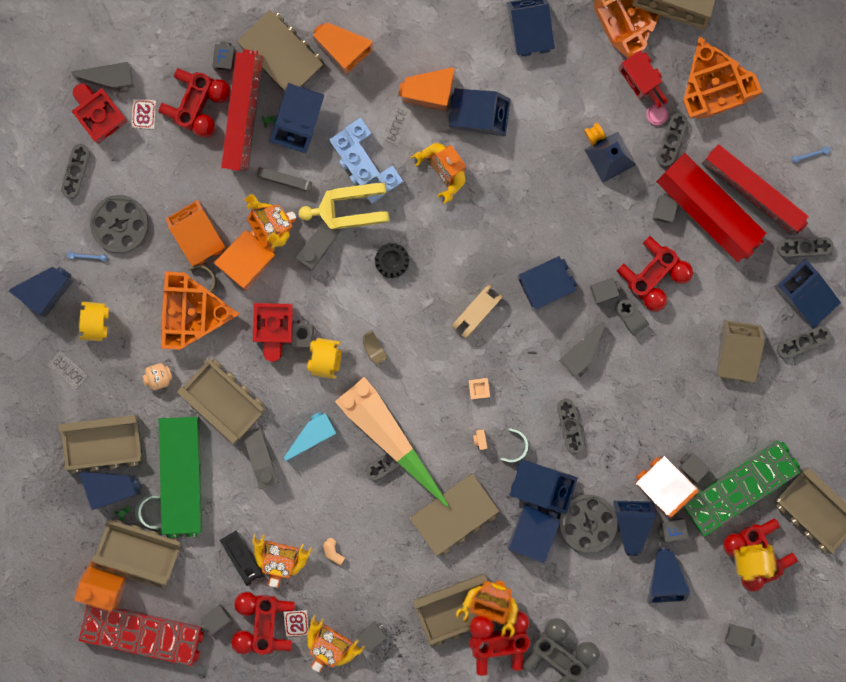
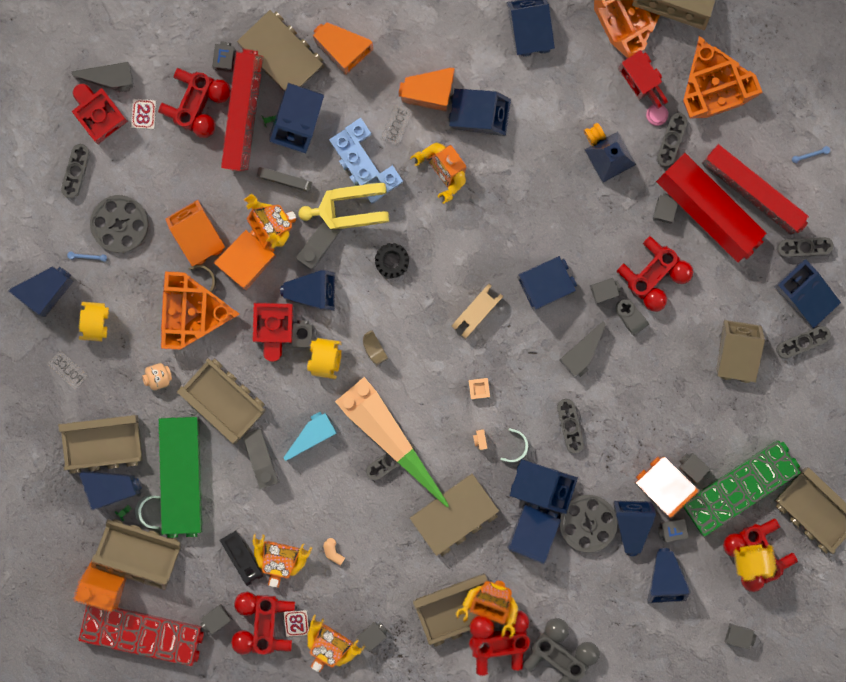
(312, 289): none -> dark blue slope

